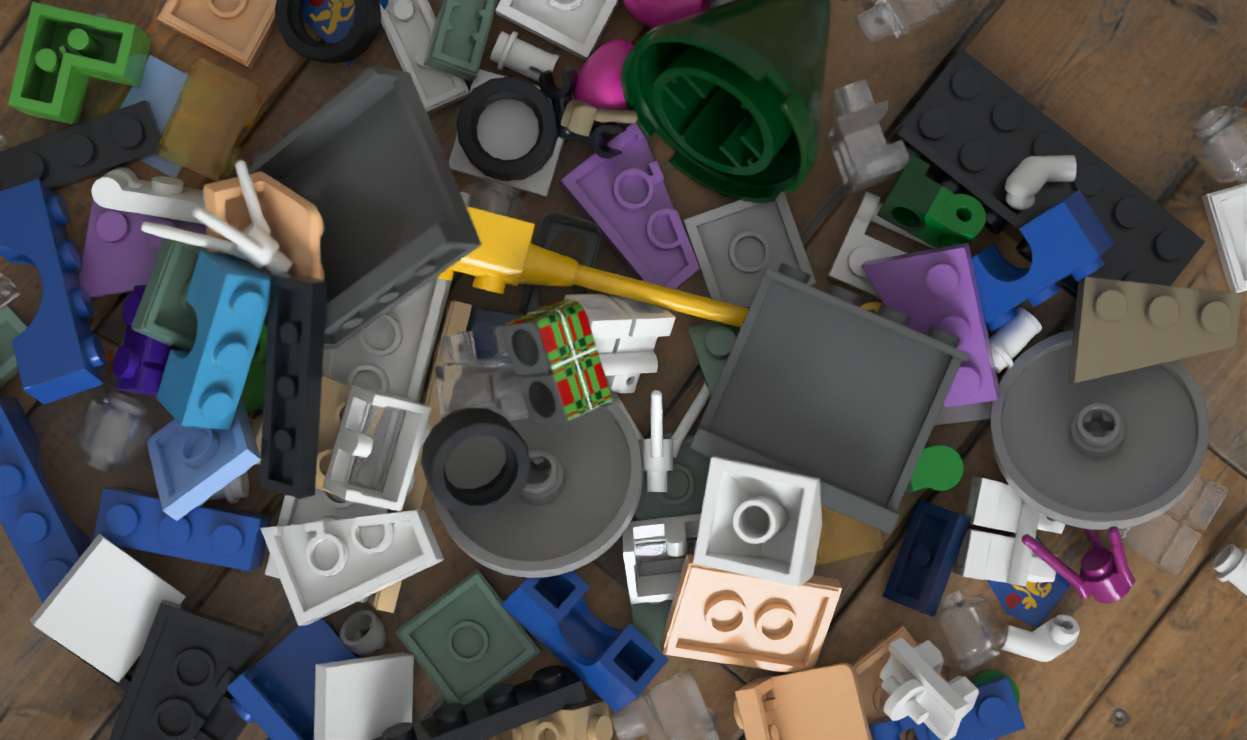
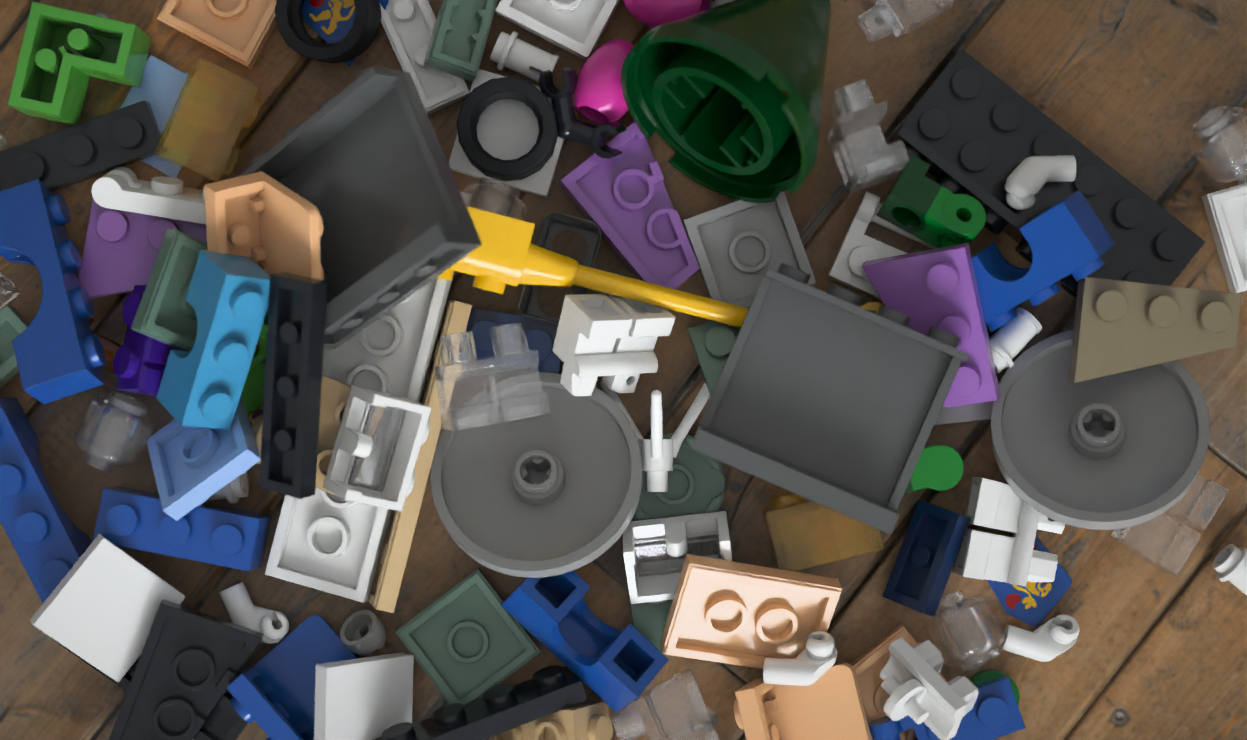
(243, 613): none -> white arm
(251, 244): white plant -> none
(348, 559): white wing -> none
(499, 491): black tyre -> none
(557, 362): piece -> none
(581, 115): dark tan hand -> none
(759, 522): white slope -> none
(807, 666): none -> white arm
(1101, 571): magenta plant -> none

